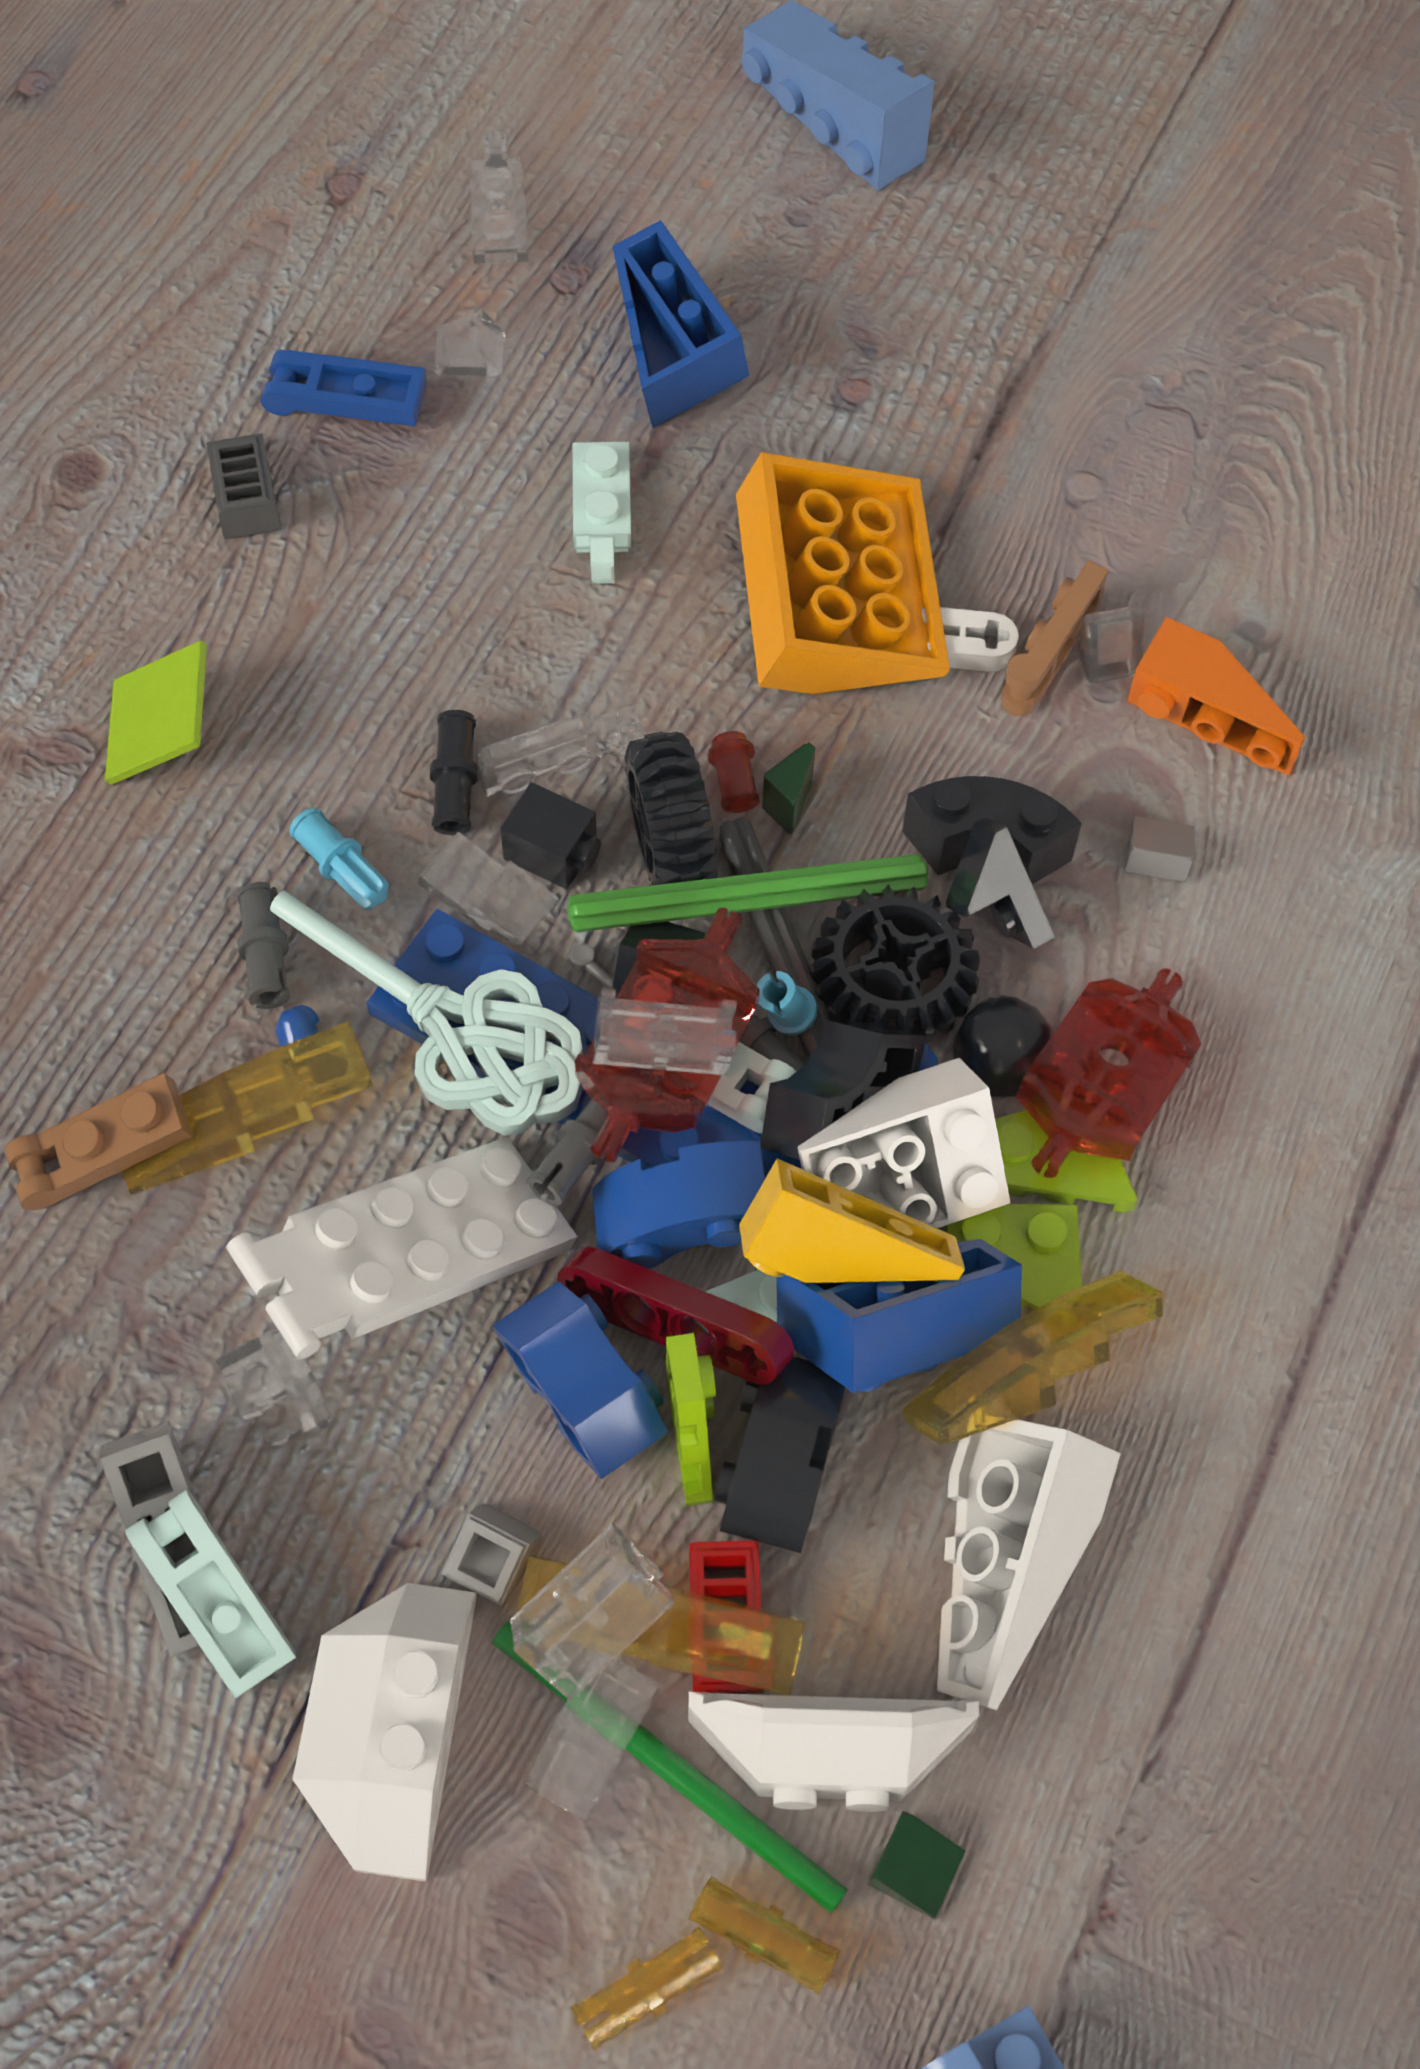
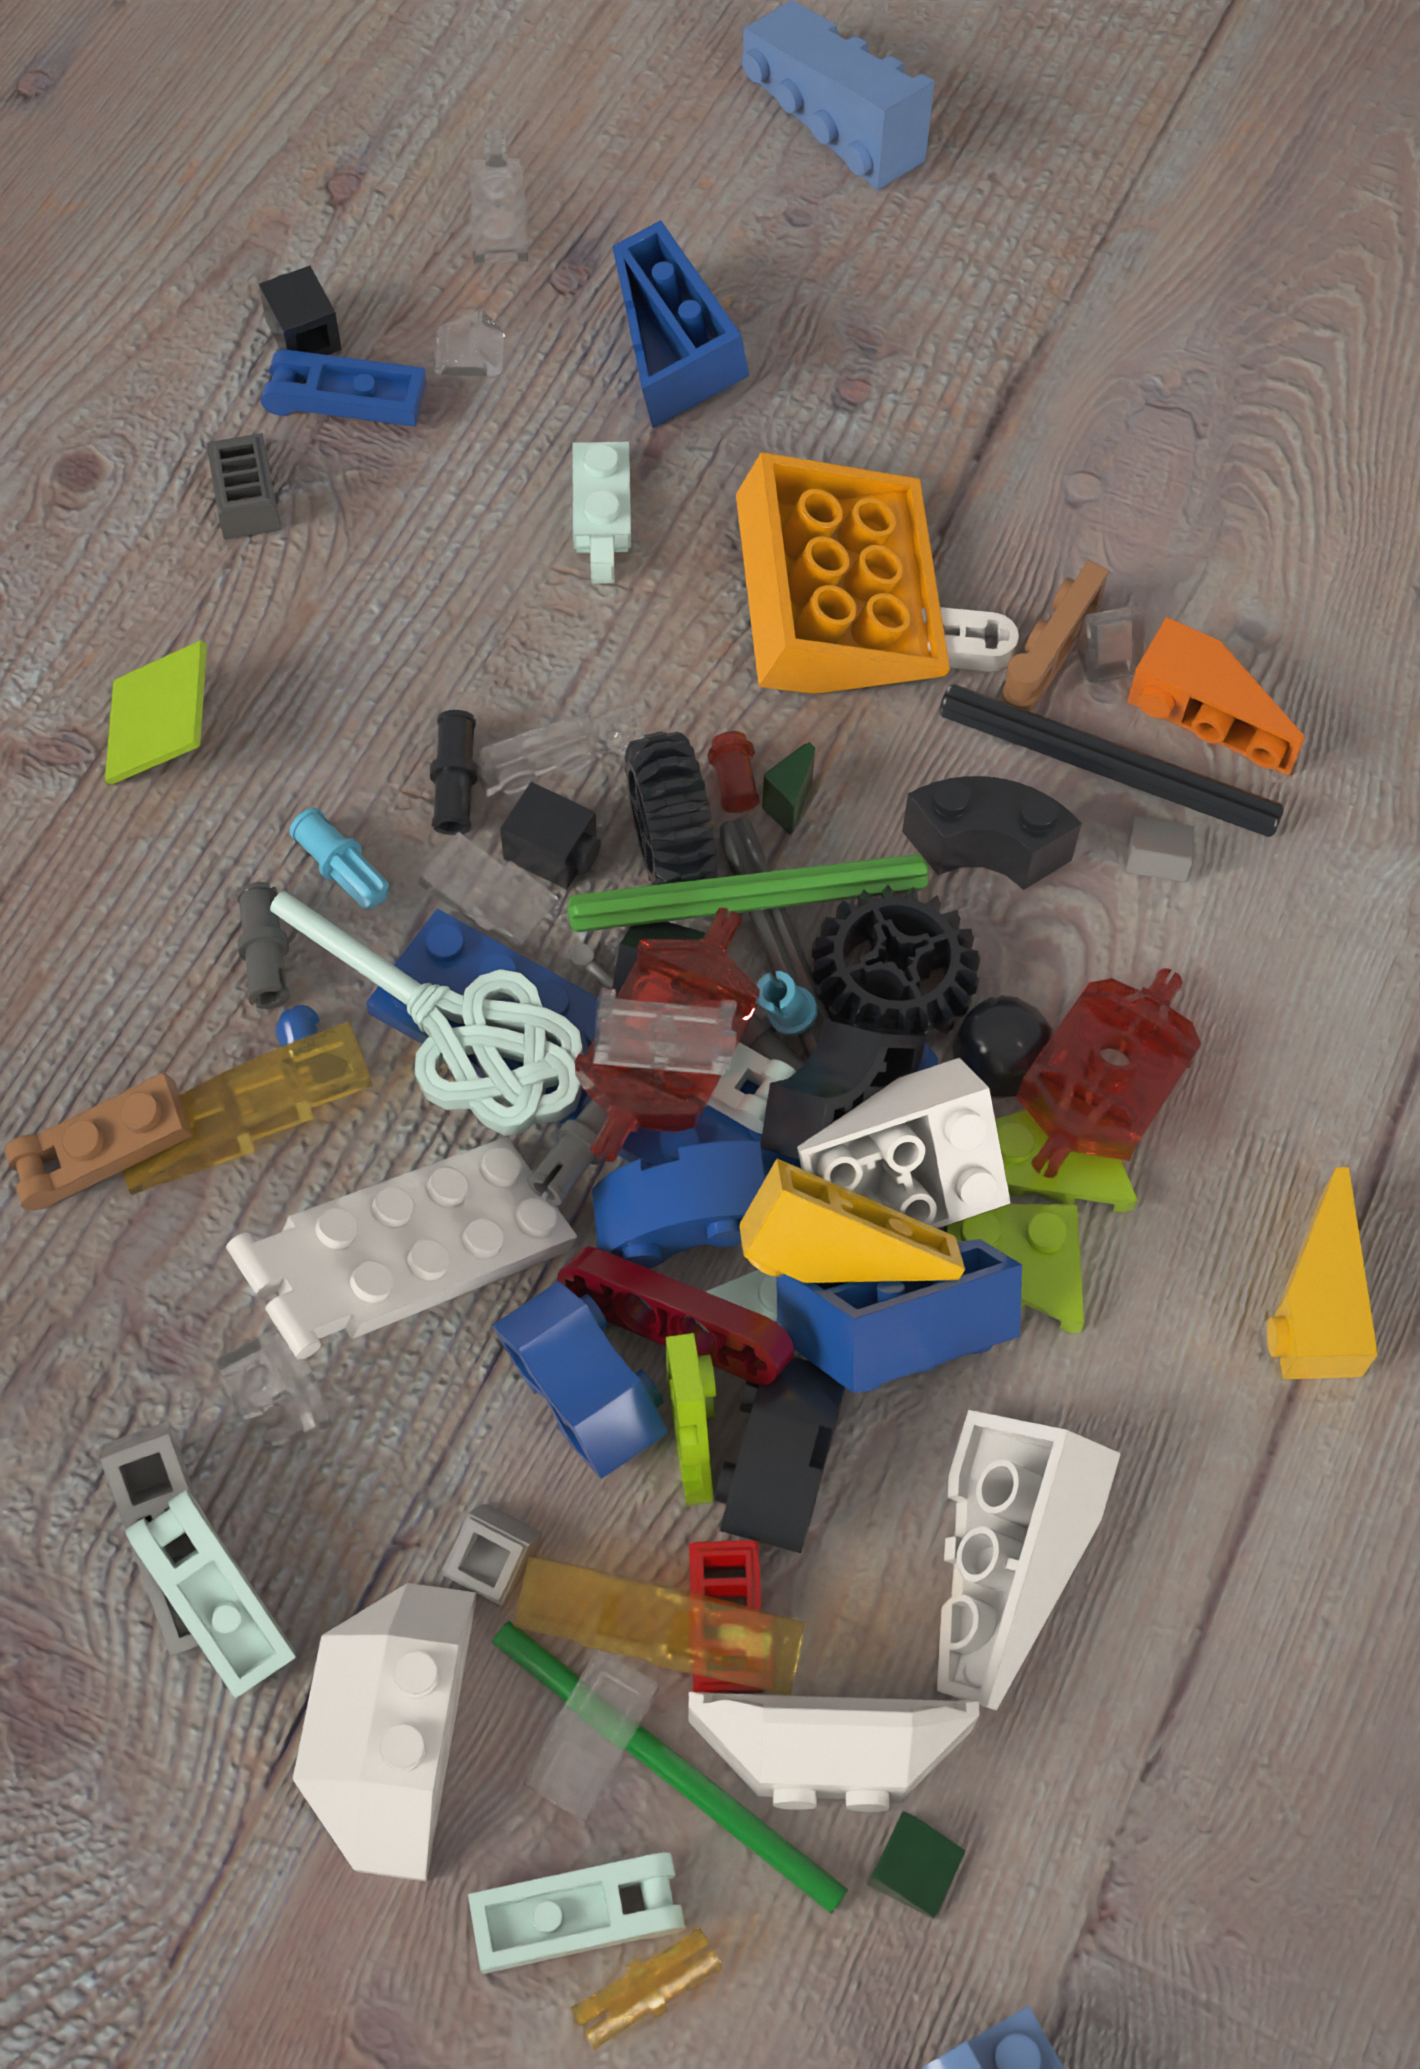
(300, 313): none -> black brick
(573, 1912): none -> light aqua plate
(590, 1612): clear hinge -> none
(764, 1935): clear yellow pin -> none
(995, 873): slope -> none
(1019, 1364): clear yellow slope -> none
(1111, 760): none -> black axle
(1325, 1309): none -> yellow slope

